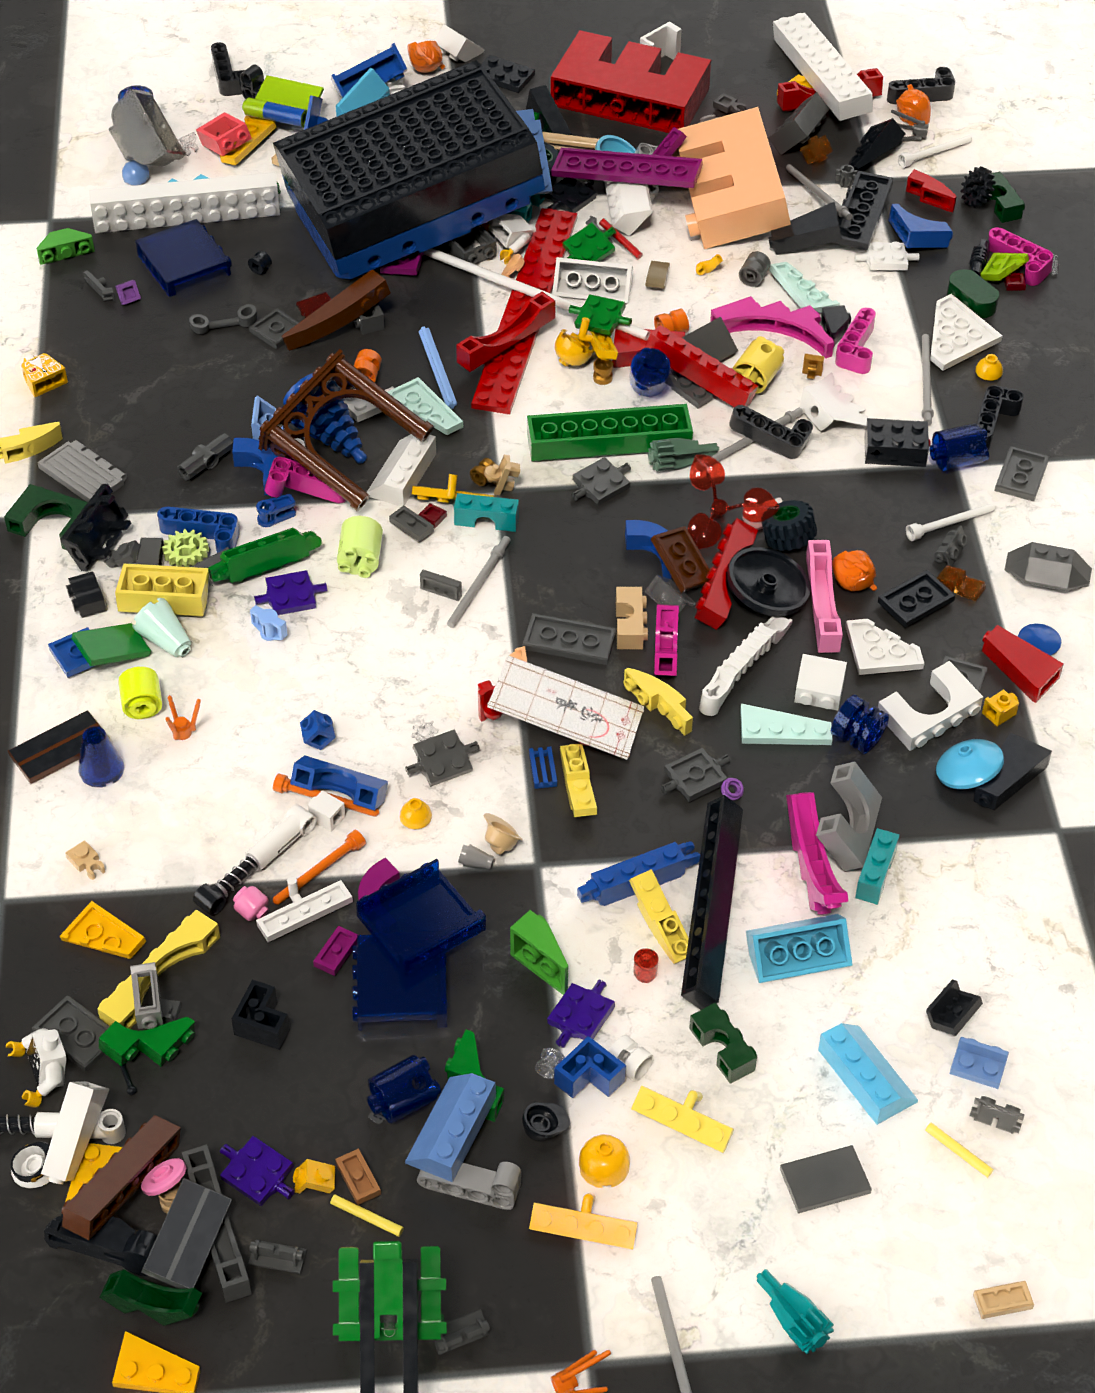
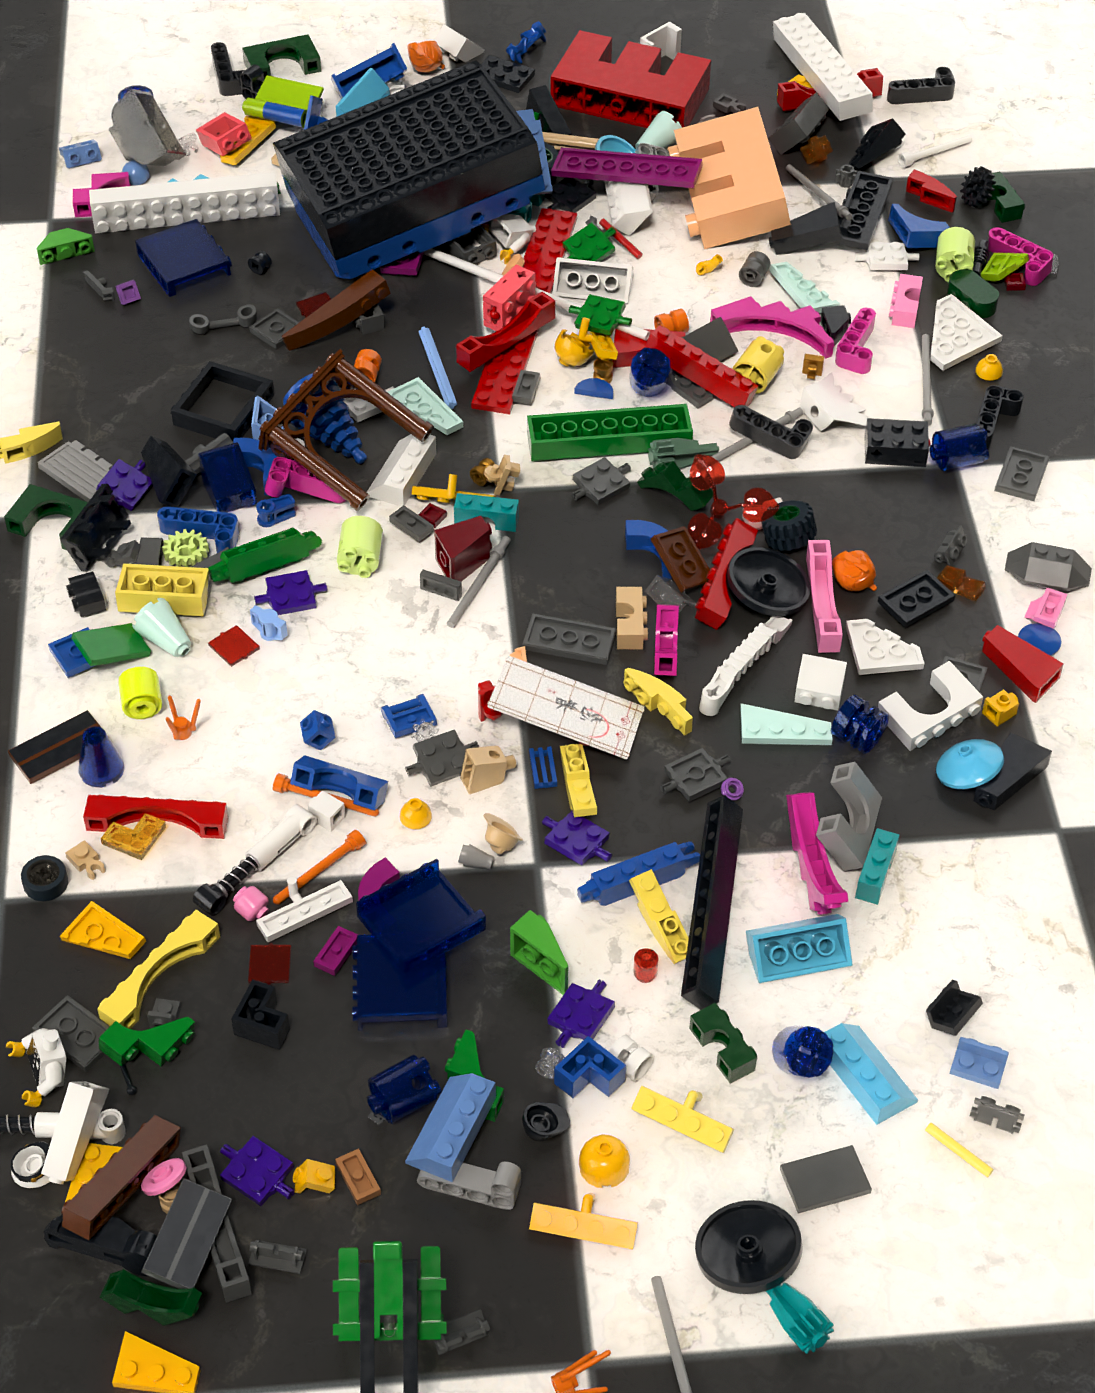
(43, 373): yellow torso -> none
(54, 880): none -> black wheel
(80, 153): none -> medium blue bracket
(81, 196): none -> dark pink arch
(127, 483): none -> dark purple plate
(135, 841): none -> clear yellow plate
(147, 1016): light grey window -> none
(167, 471): none -> black slope
(202, 817): none -> red arch
(210, 427): none -> black window
(227, 478): none -> clear blue slope
(233, 645): none -> clear red piece
(269, 963): none -> clear red piece
(295, 48): none -> dark green arch
(367, 1215): light yellow bar -> none
(405, 717): none -> blue plate
(463, 547): none -> dark red slope
(485, 768): none -> tan torso
(508, 297): none -> coral piece
(526, 387): none -> dark grey plate
(528, 38): none -> blue piece
(577, 838): none -> dark purple plate
(594, 387): none -> blue tile
(657, 274): dark tan slope -> none
(660, 131): none -> light aqua cone
(670, 143): magenta plate -> none
(671, 479): none -> dark green arch
(748, 1247): none -> black dish
(815, 1051): none -> clear blue cylinder
(906, 300): none -> bright pink arch
(914, 104): orange helmet -> none
(916, 531): white piece -> none
(919, 129): dark grey plant -> none
(954, 251): none -> yellowish green cylinder
(1003, 1299): tan plate -> none
(1047, 608): none -> bright pink slope

